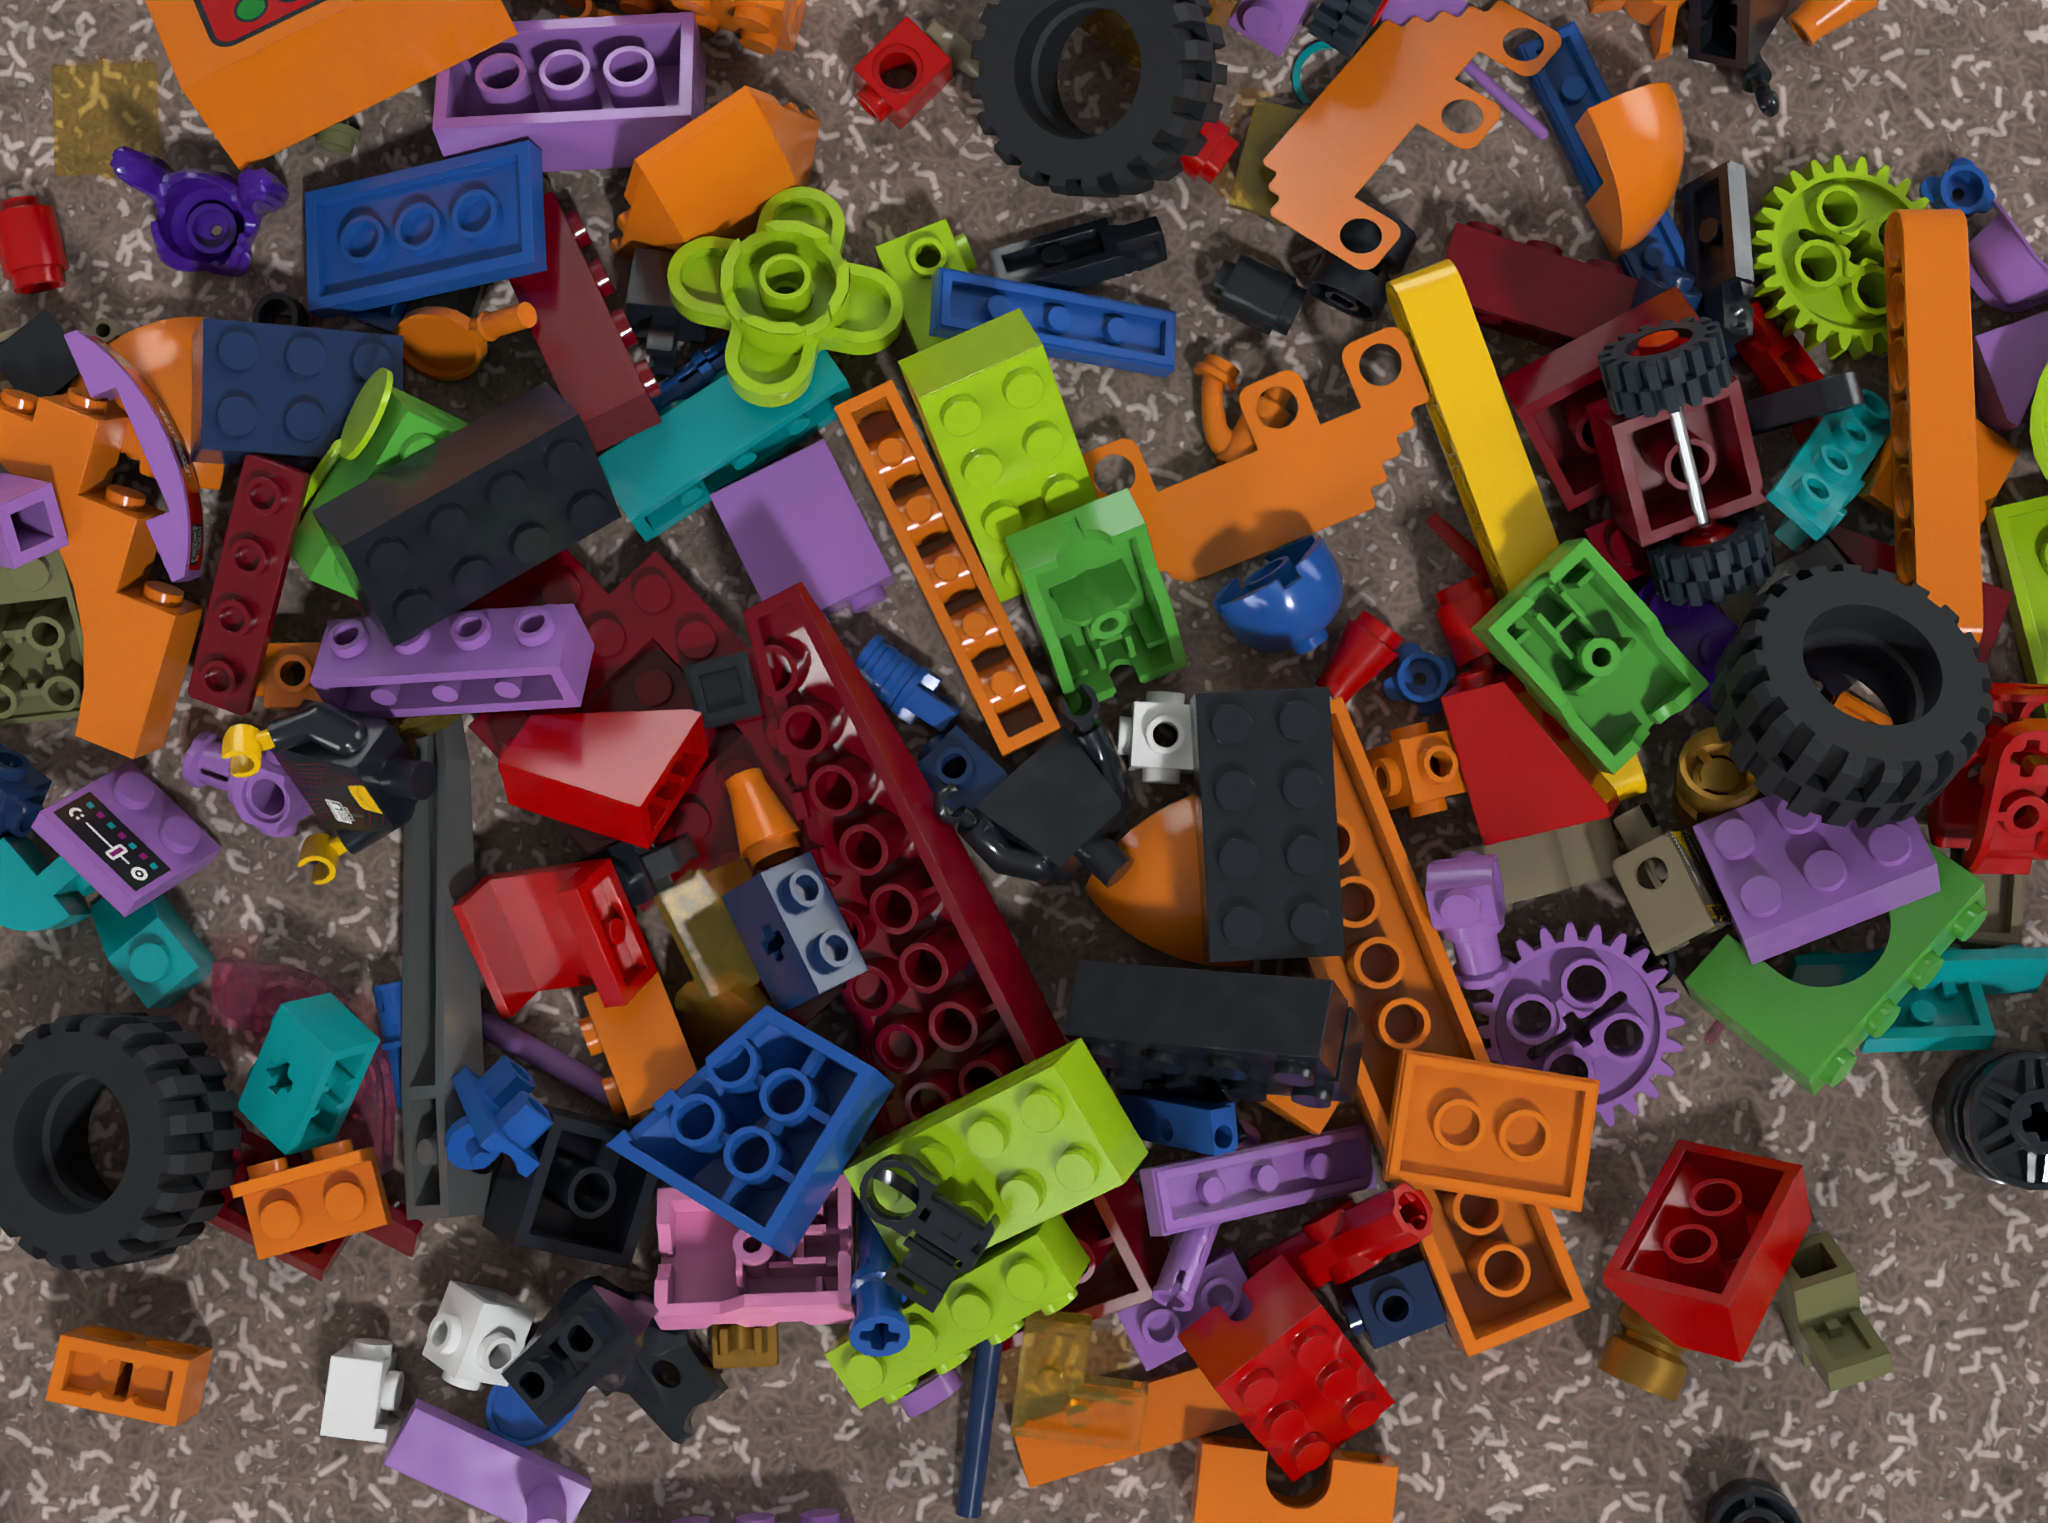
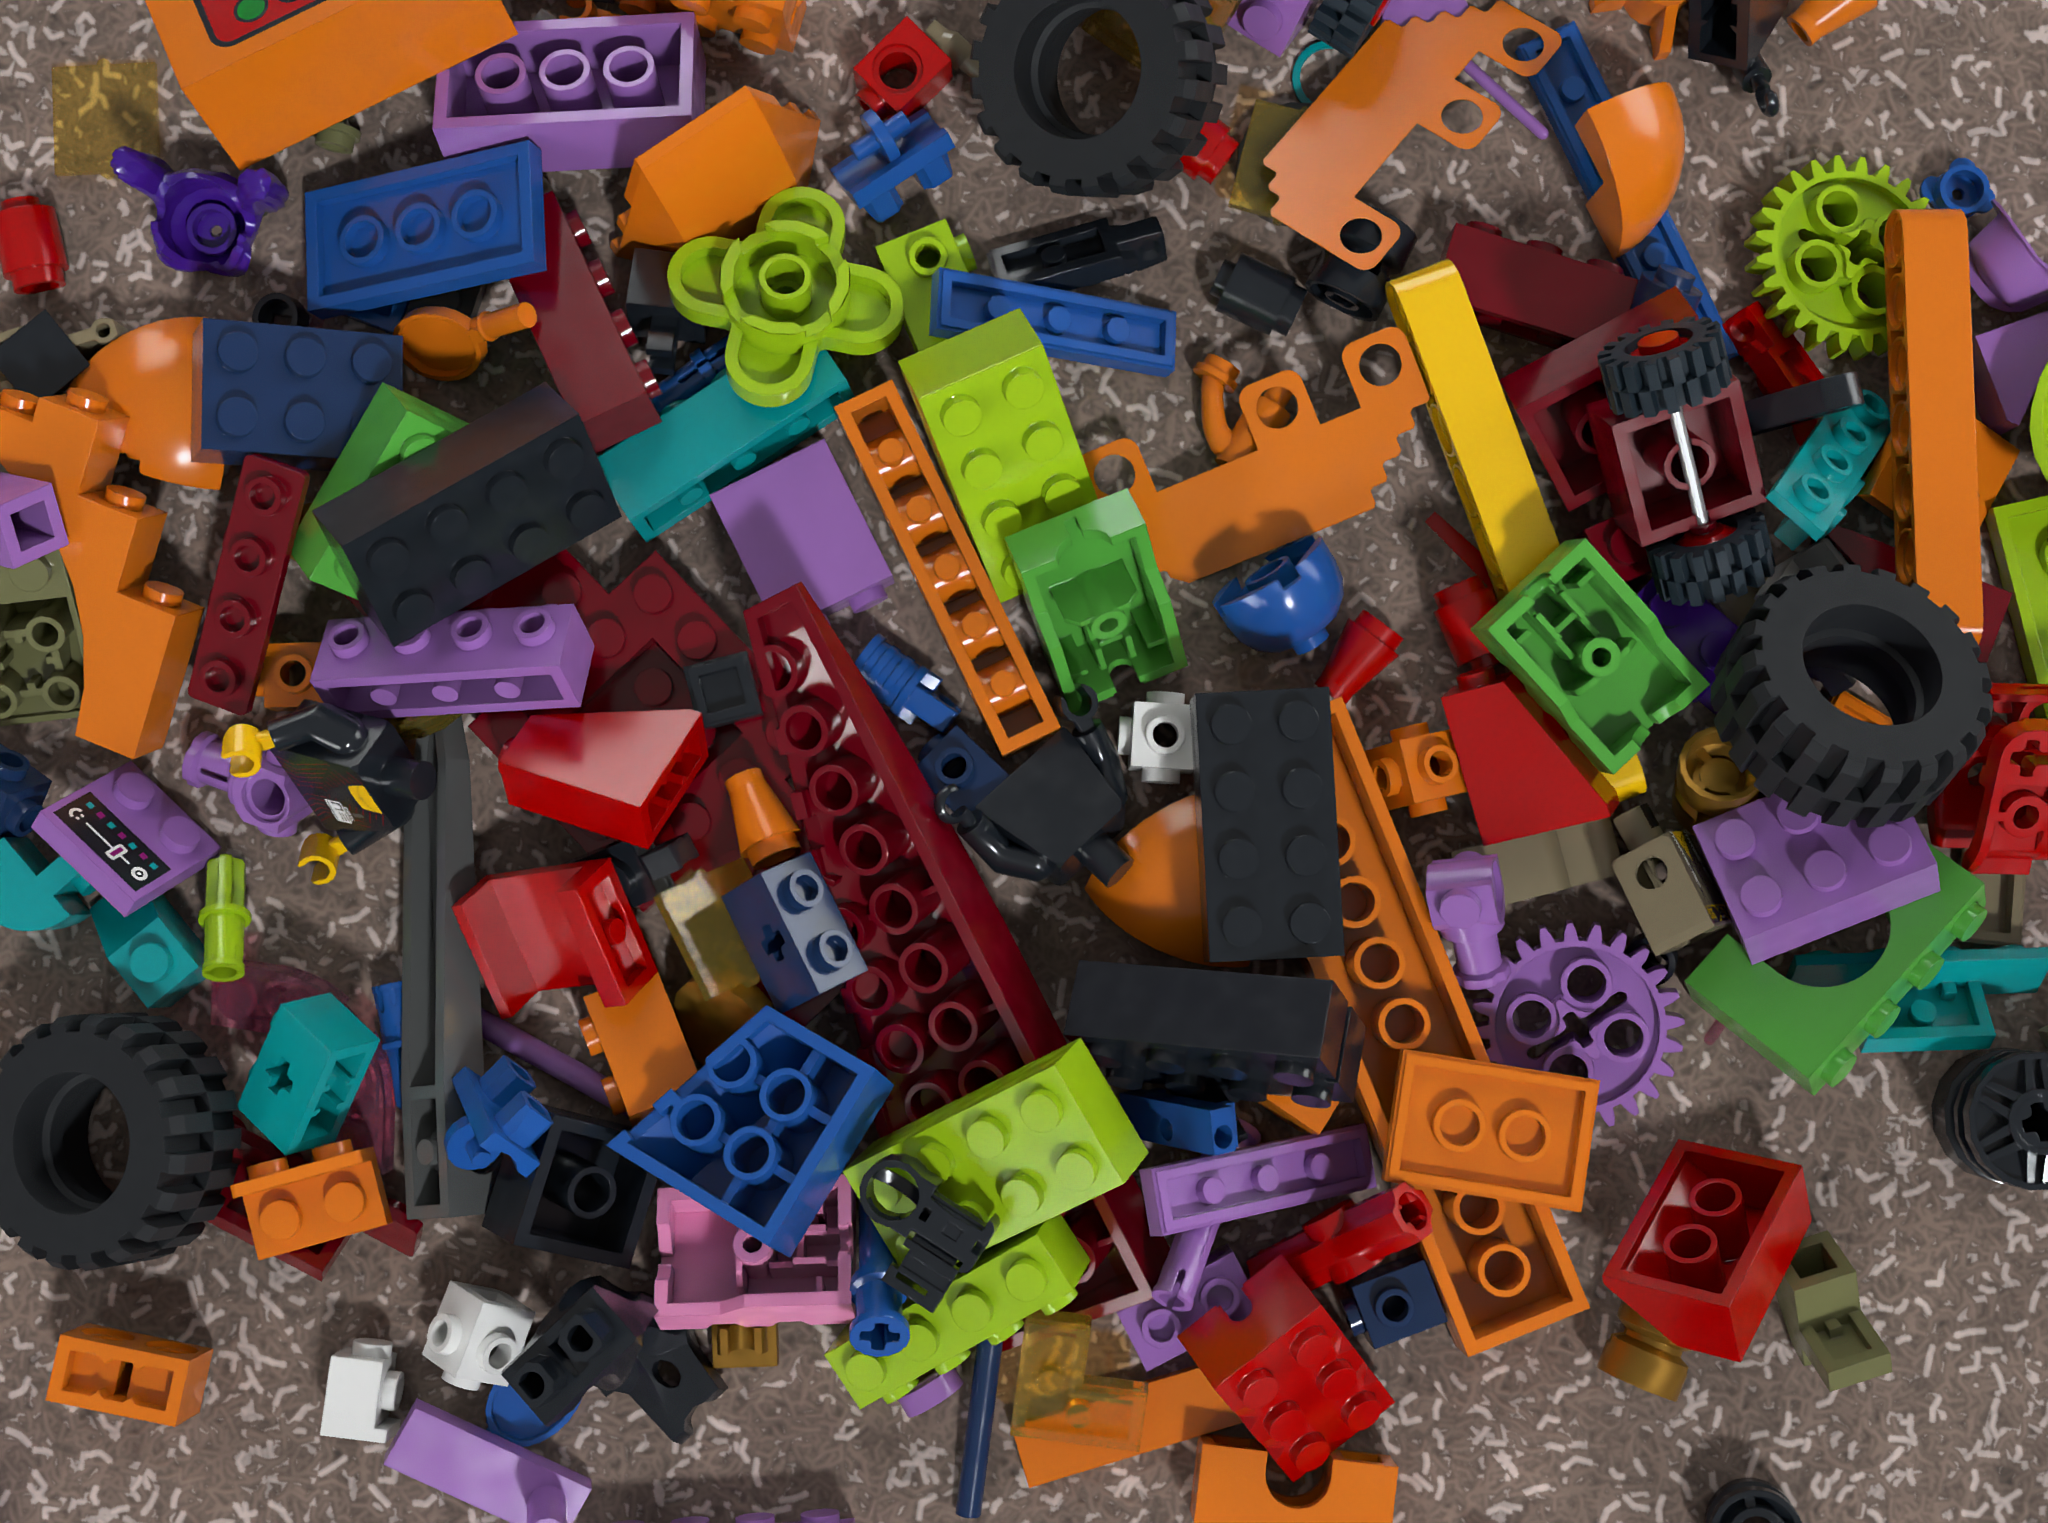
(181, 530): medium lavender slope -> none
(224, 919): none -> lime axle
(358, 427): lime piece -> none
(889, 156): none -> blue hips
(1436, 673): blue plate -> none
(1721, 247): black hinge -> none

